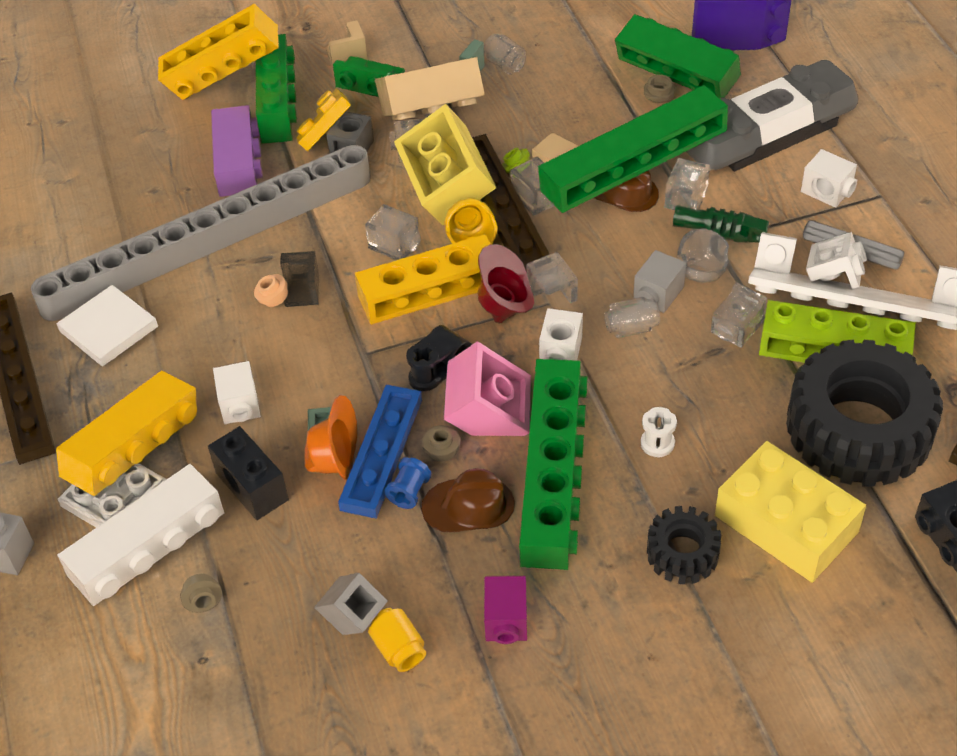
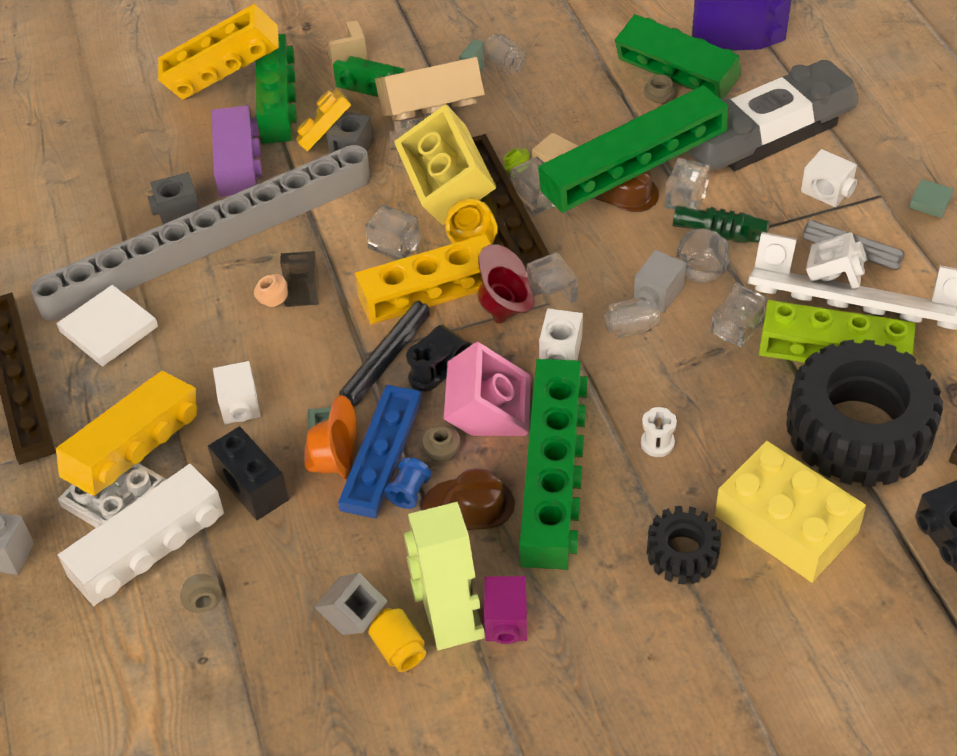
(173, 197): none -> dark grey brick
(385, 352): none -> black axle
(443, 574): none -> yellowish green wedge
(931, 198): none -> sand green tile

